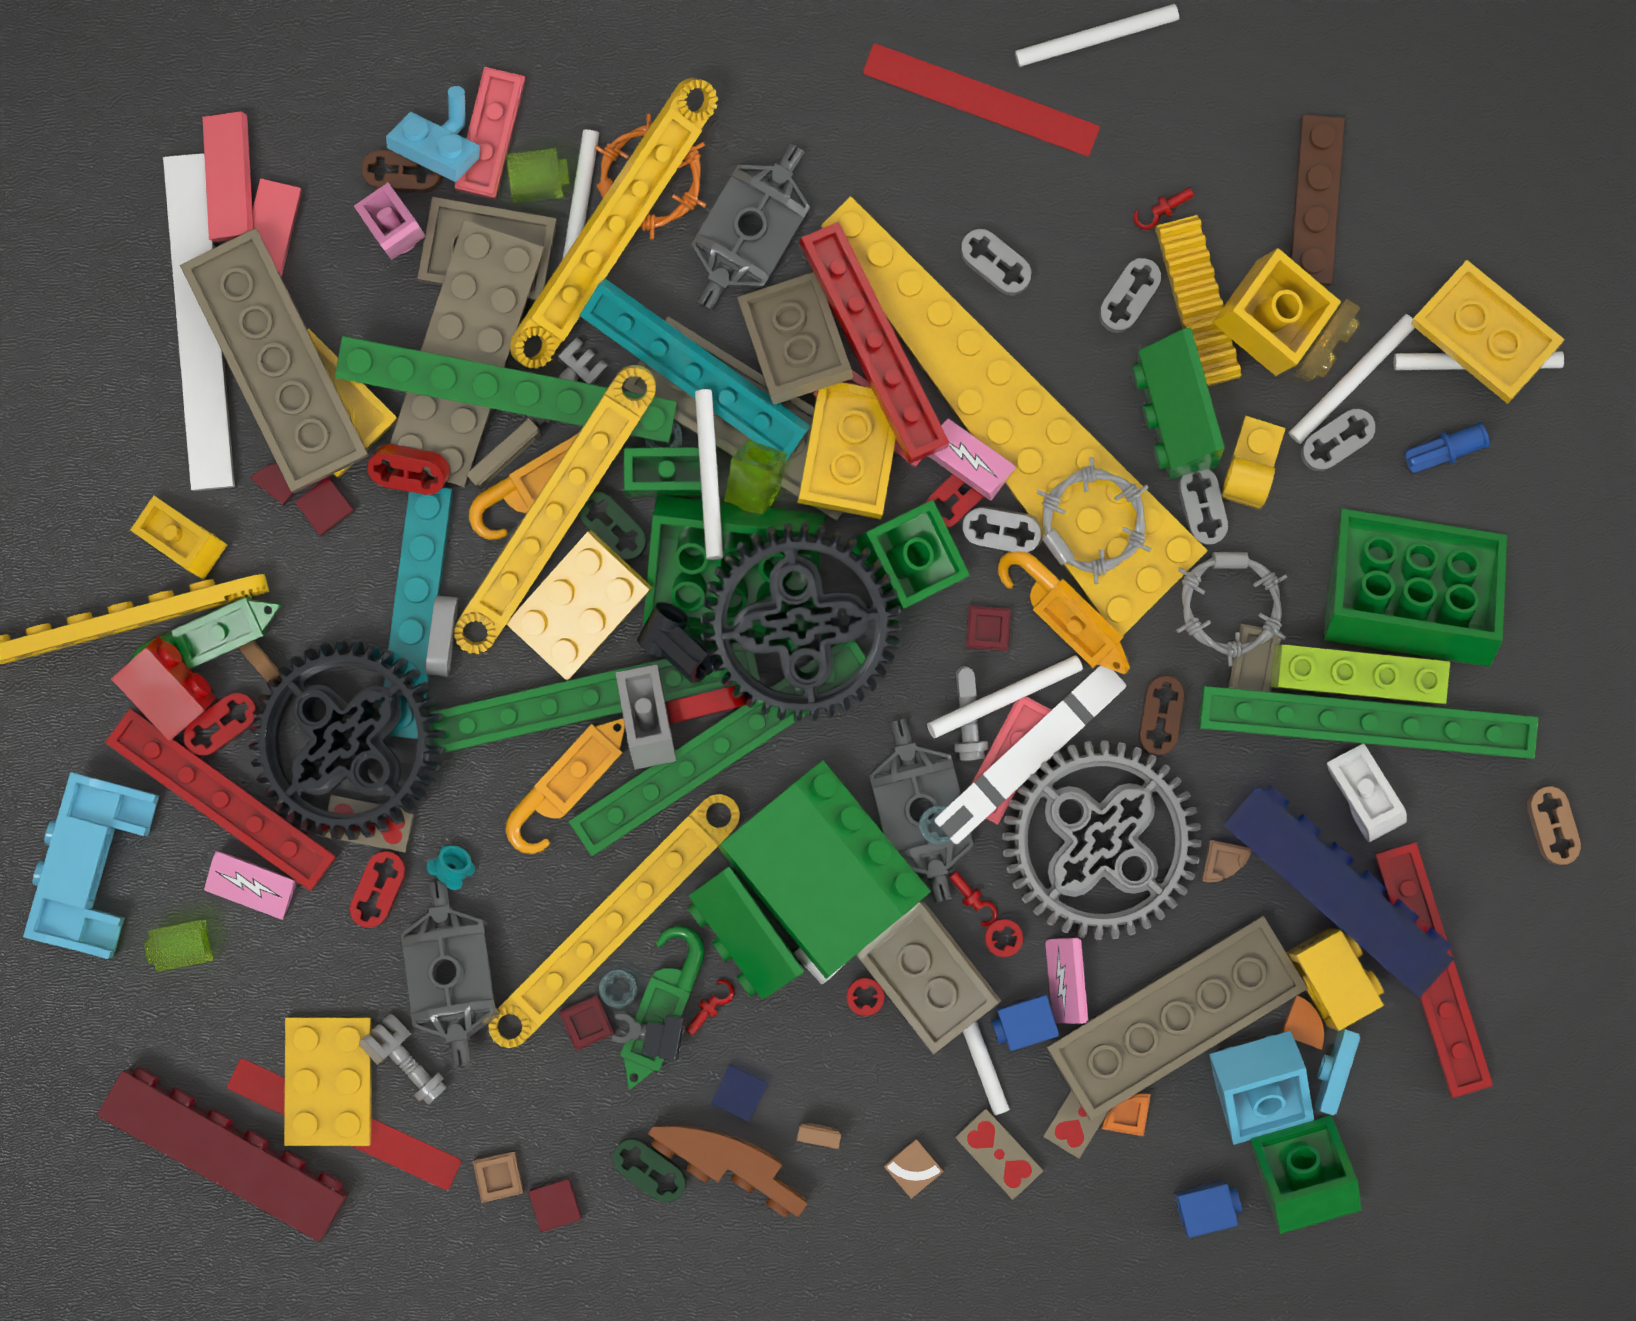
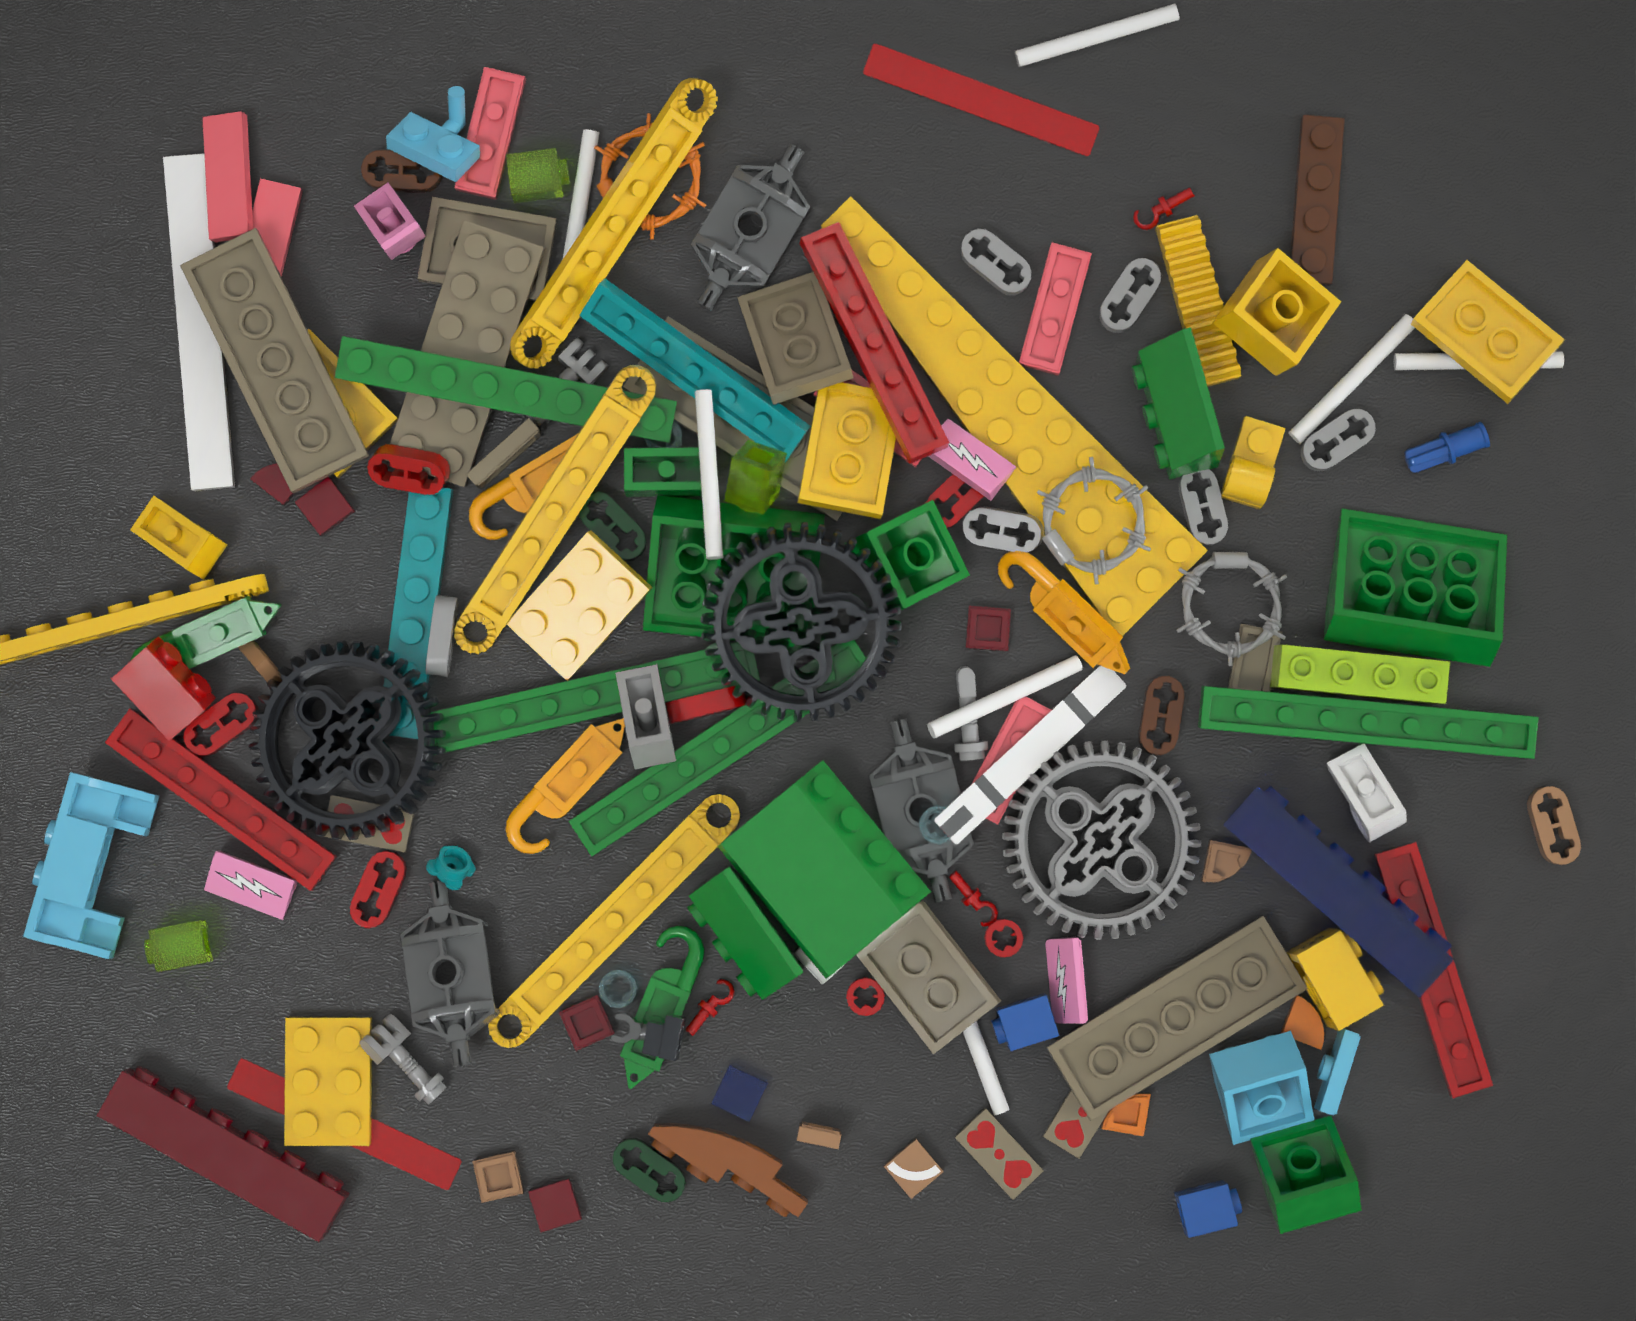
(670, 638): black piece -> none
(1055, 308): none -> coral tile
(1340, 327): clear yellow plate -> none

